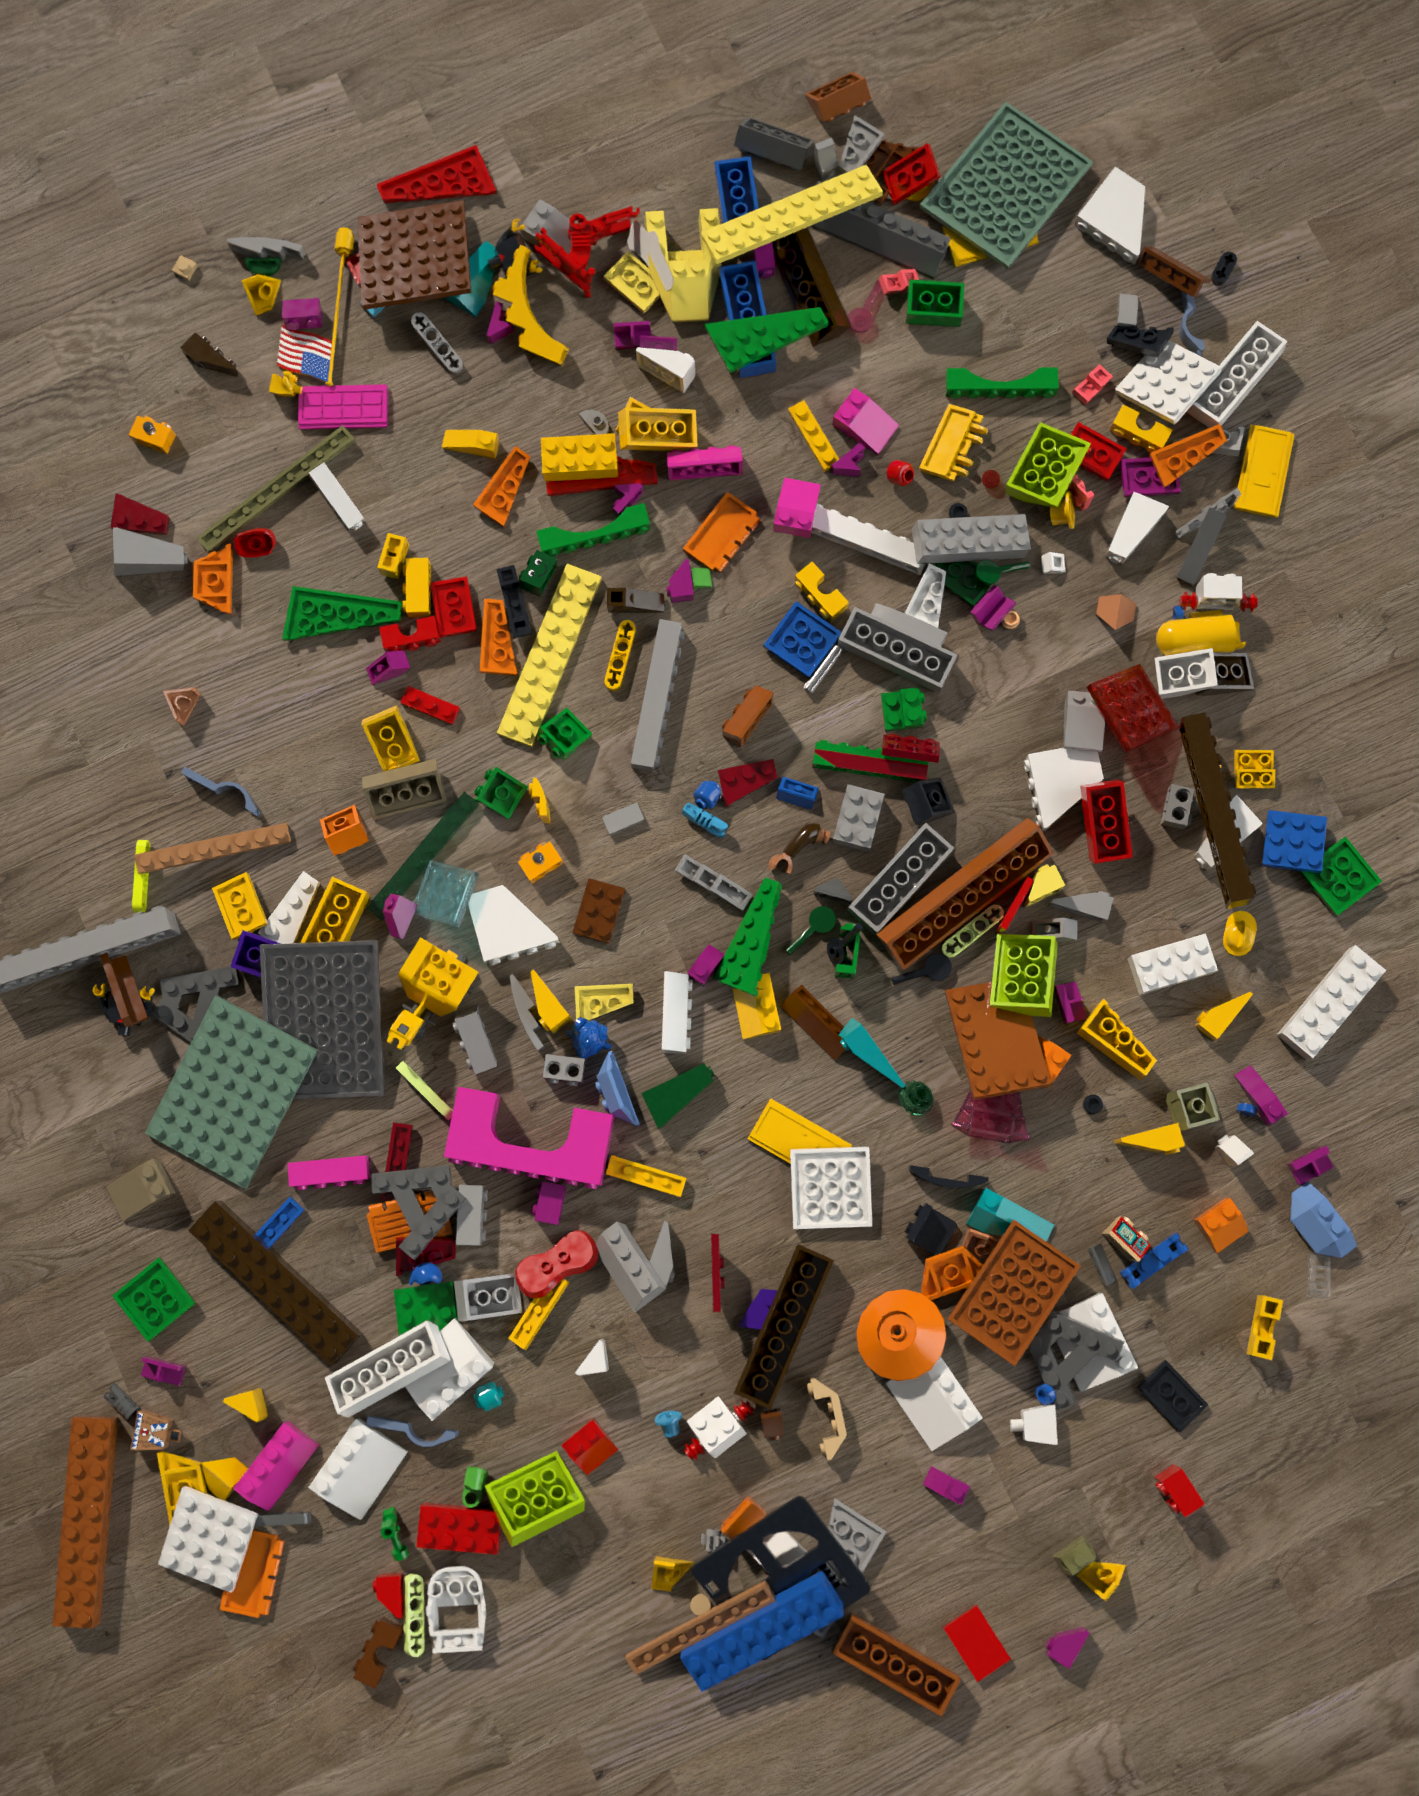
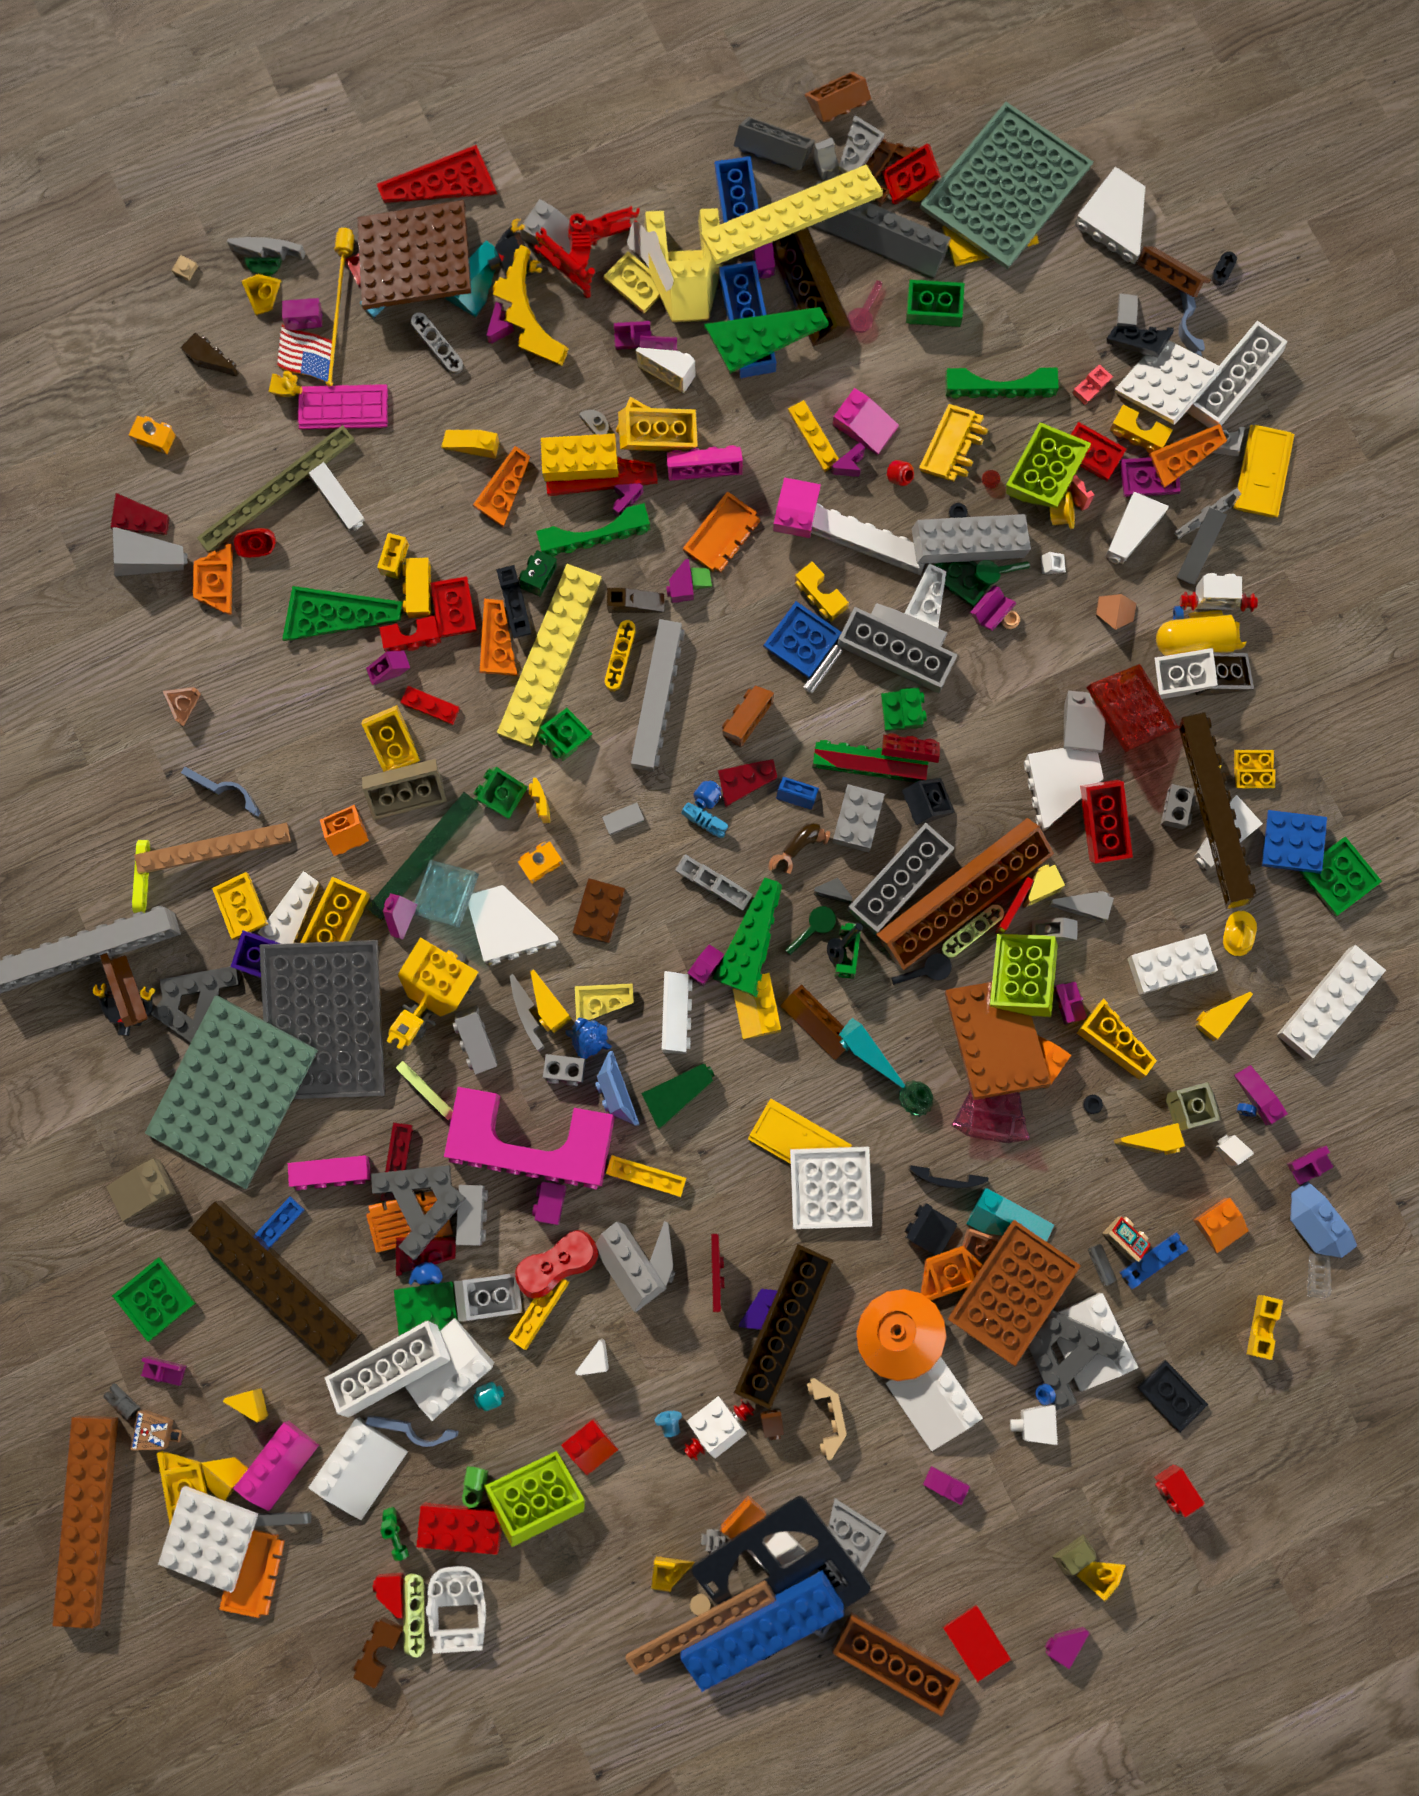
(897, 282): coral slope -> none

